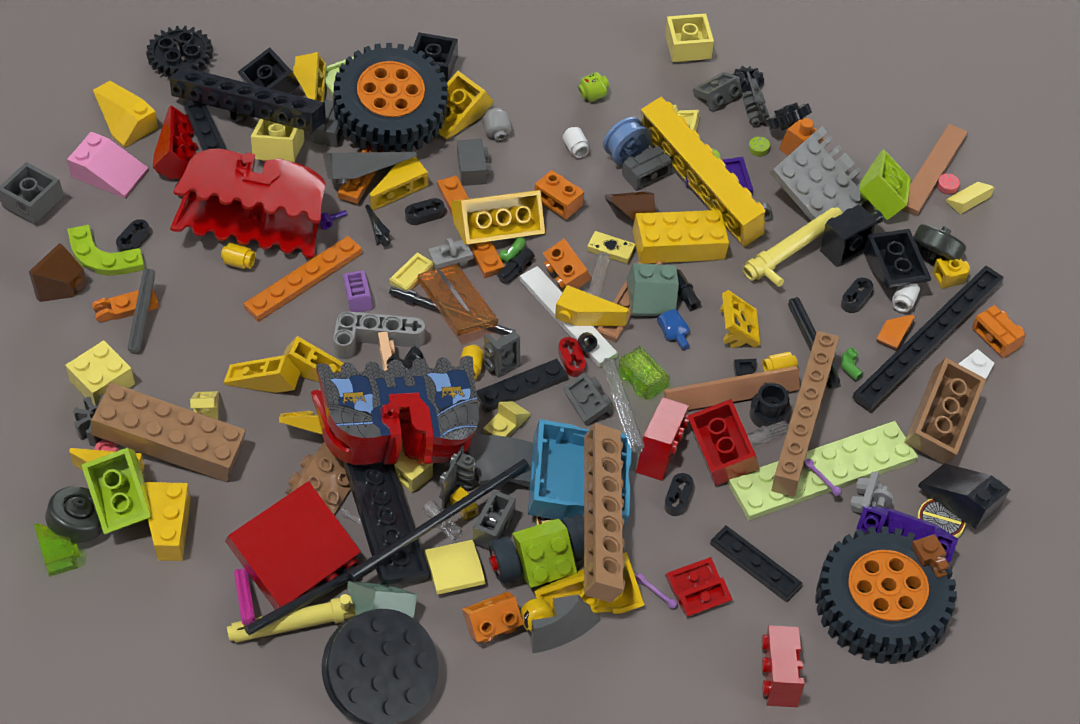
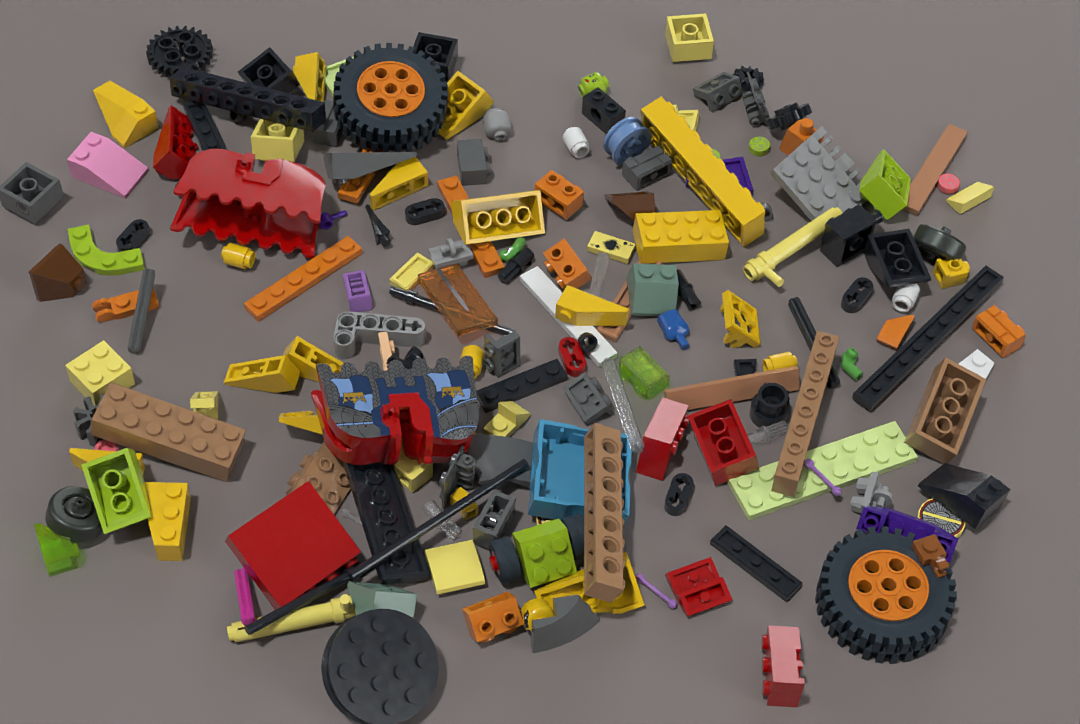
(602, 110): none -> black brick

